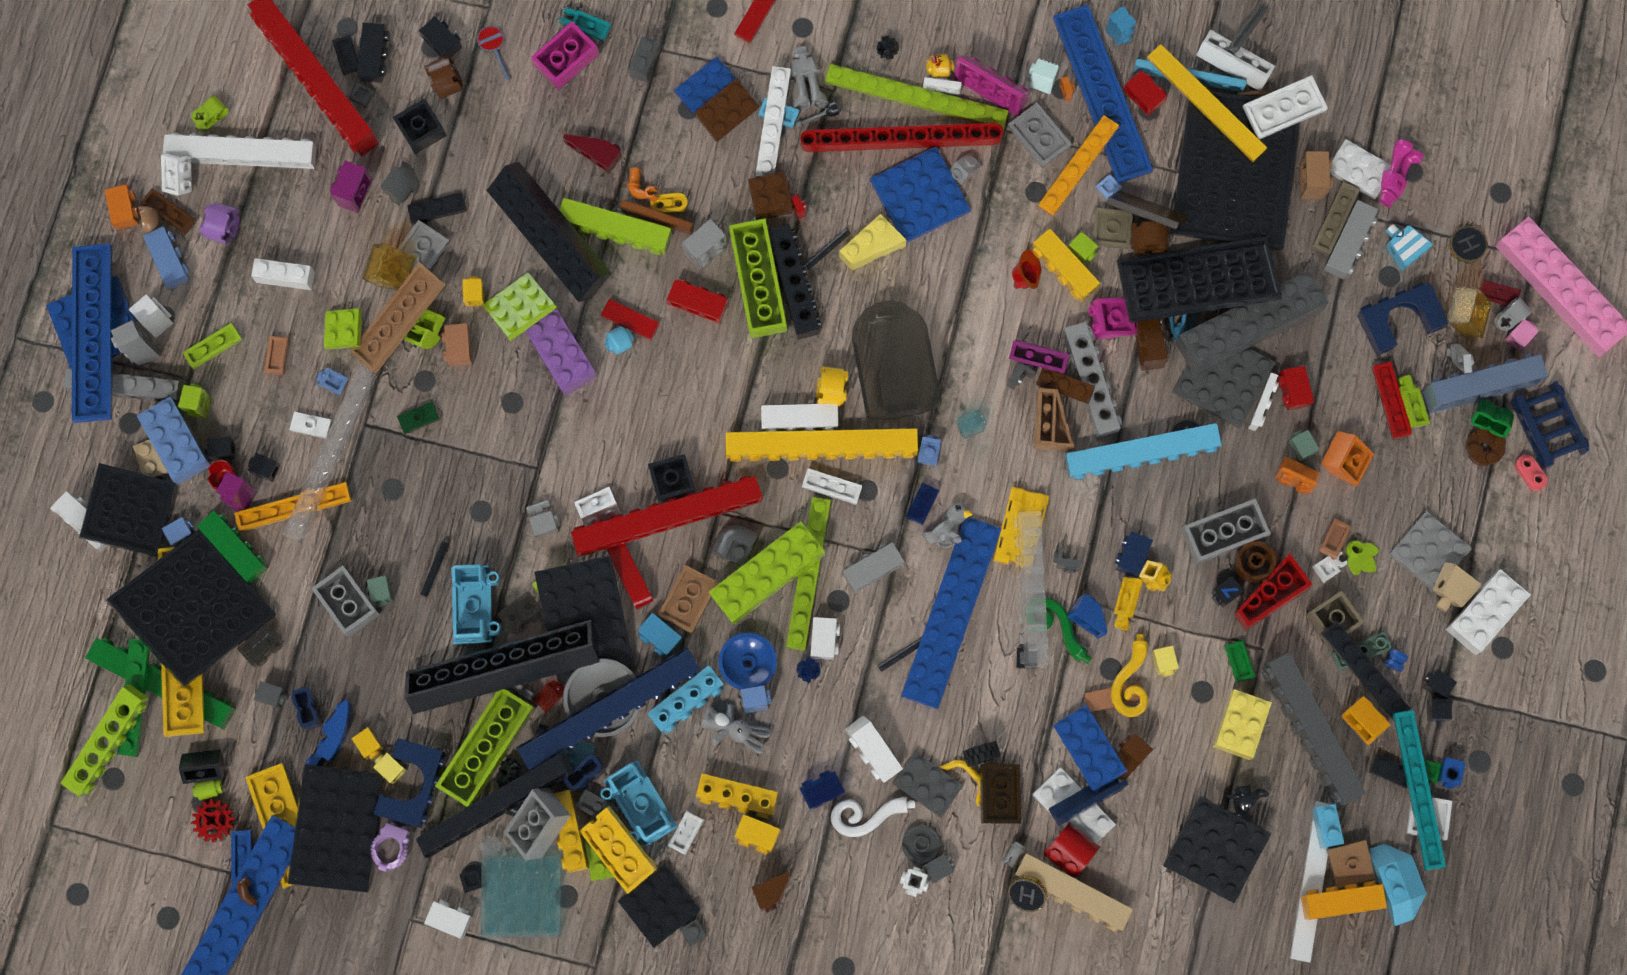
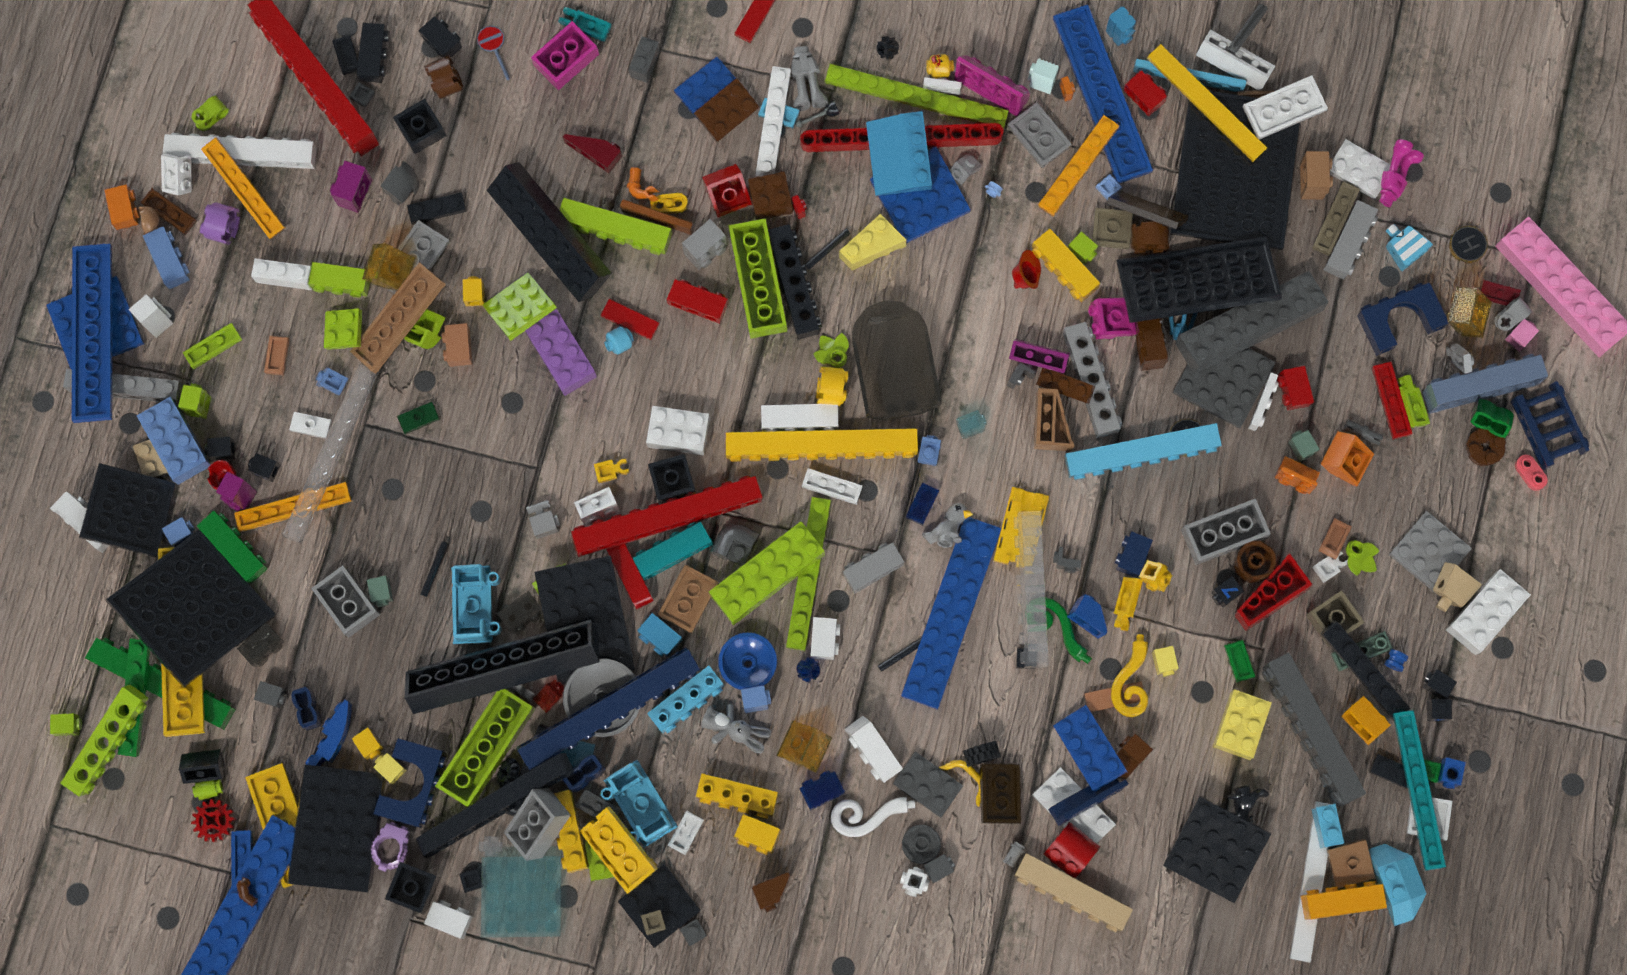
(65, 724): none -> lime brick
(134, 343): light grey brick -> none
(243, 188): none -> light orange plate
(338, 280): none -> lime brick
(412, 888): none -> black brick
(607, 470): none -> yellow plate
(653, 922): none -> dark tan plate
(672, 551): none -> teal brick
(678, 430): none -> white brick
(727, 190): none -> red slope
(804, 746): none -> clear yellow slope
(831, 348): none -> lime plate
(899, 154): none -> dark azure slope
(993, 189): none -> light blue plate
(1027, 893): black tile -> none
(1363, 432): none -> dark grey pin

